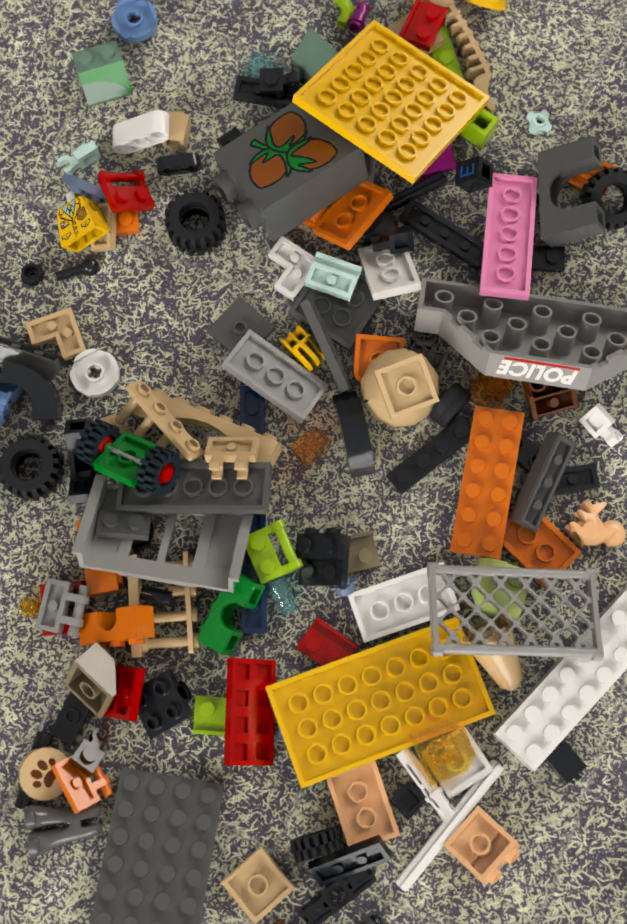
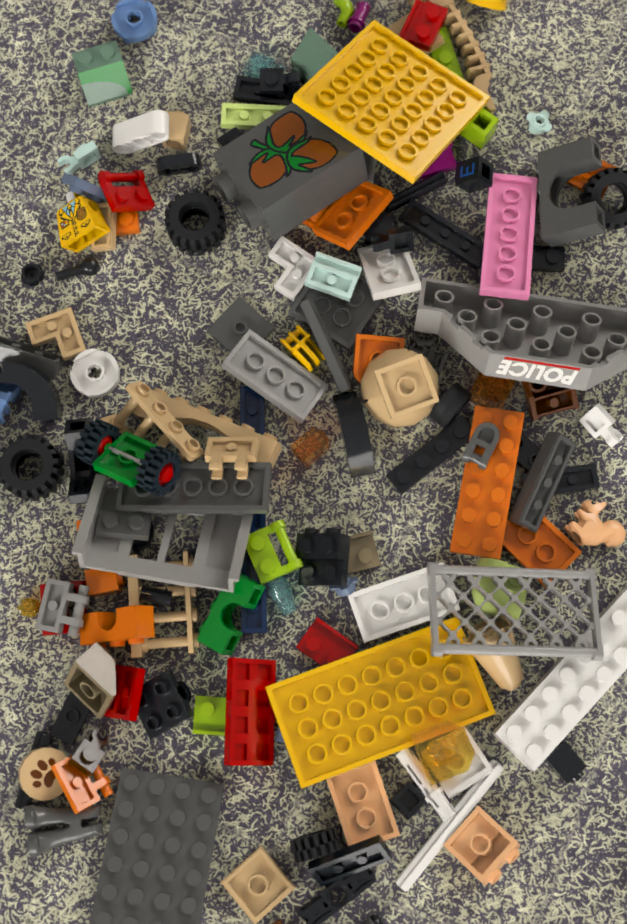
(246, 115): none -> yellowish green plate
(486, 437): none -> dark grey plate

